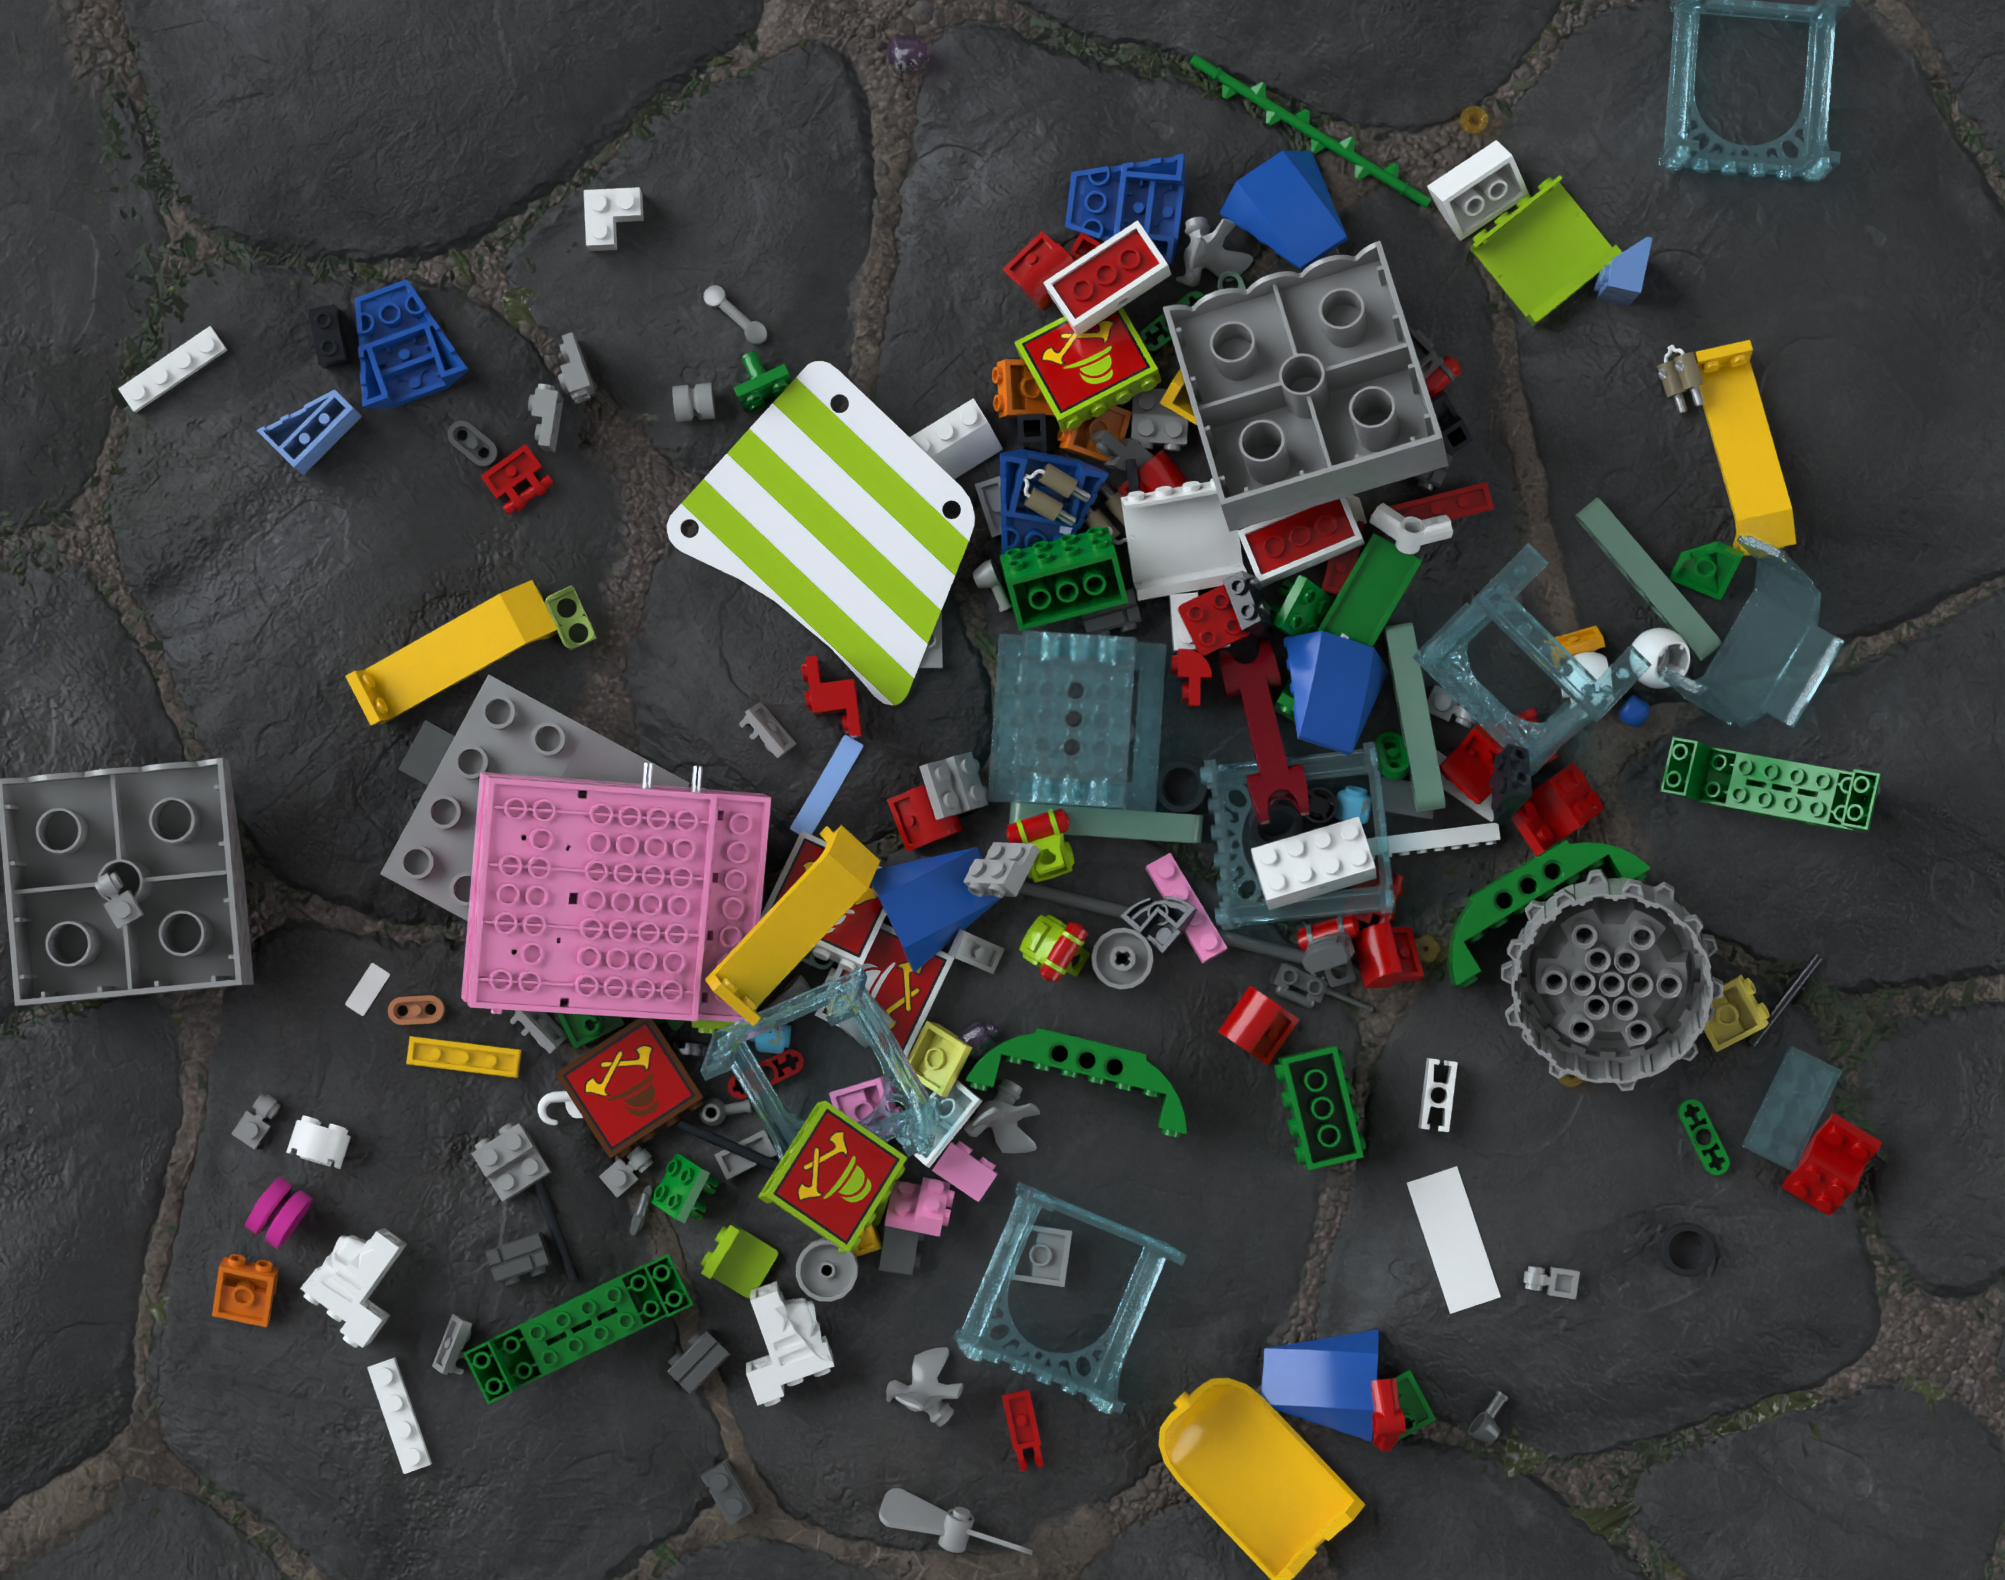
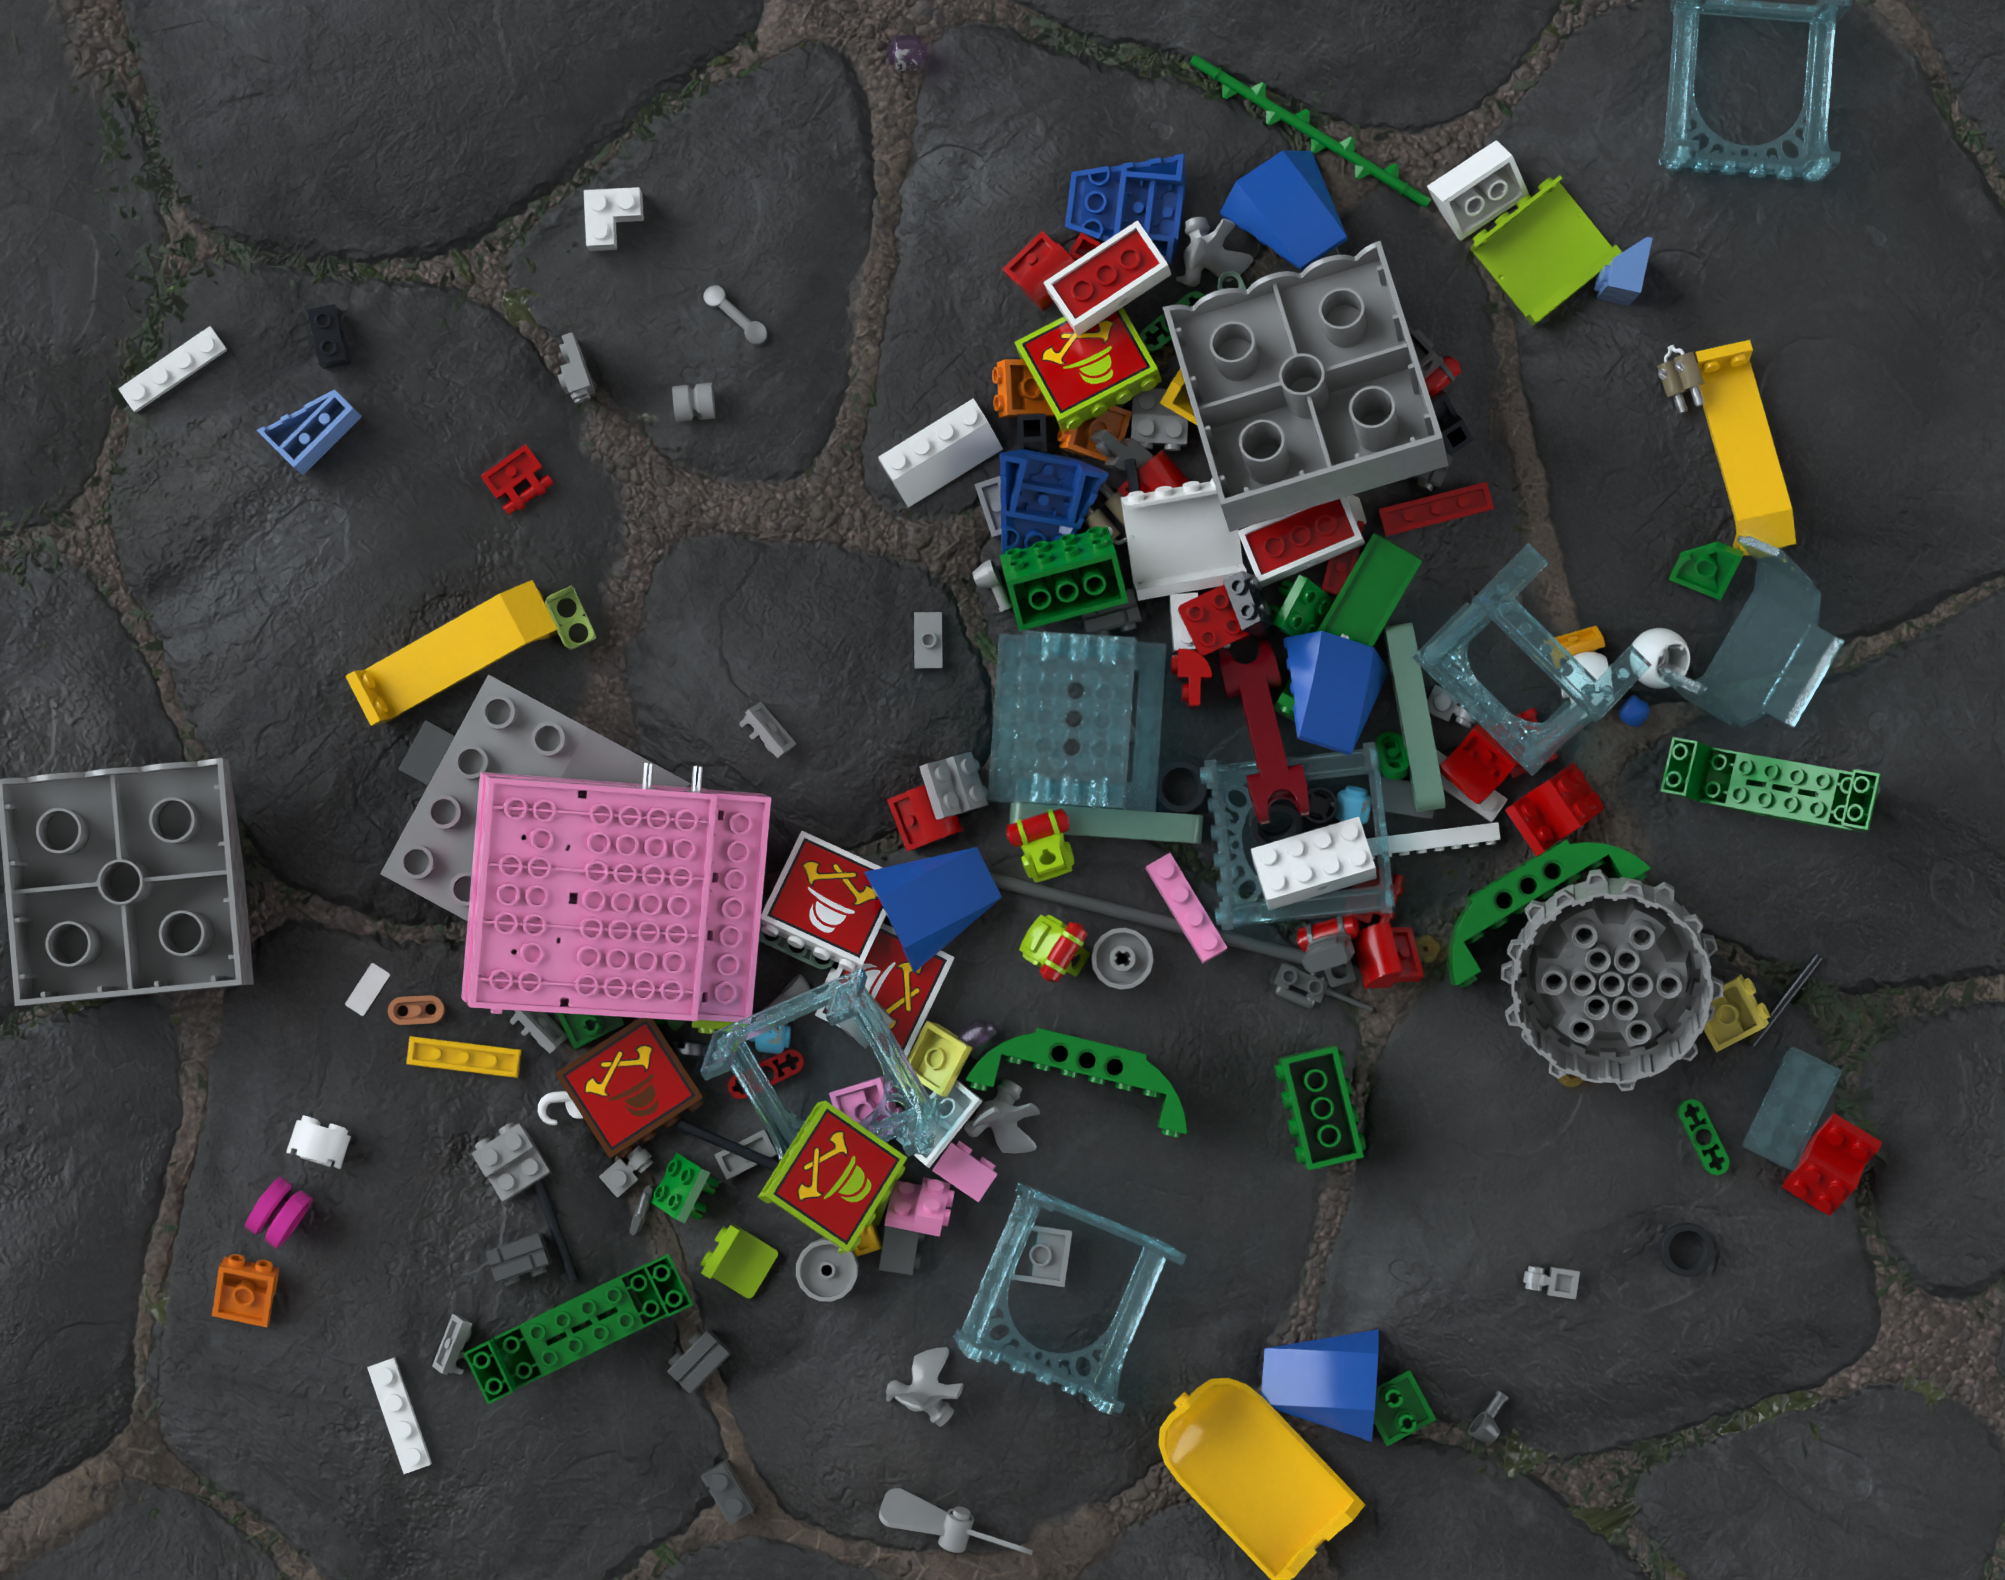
(123, 907): light grey plate -> none
(253, 1127): light grey plate -> none
(349, 1280): white brick -> none
(401, 348): blue wedge -> none
(473, 444): dark grey plate -> none
(546, 409): light grey plate -> none
(722, 1110): light grey bar -> none
(763, 385): green plate -> none
(792, 1344): white brick -> none
(794, 924): yellow panel -> none
(827, 786): light blue sticker -> none
(832, 697): red bracket -> none
(836, 526): piece -> none
(976, 951): light grey plate -> none
(1001, 870): light grey plate -> none
(1022, 1426): red hinge -> none
(1059, 482): dark tan piece -> none
(1160, 920): black brick -> none
(1258, 1025): red brick -> none
(1387, 1415): red piece -> none
(1411, 531): white piece -> none
(1429, 1085): white piece -> none
(1453, 1240): white sticker -> none
(1477, 112): clear yellow plate -> none
(1510, 782): black plate -> none
(1647, 578): sand green beam -> none

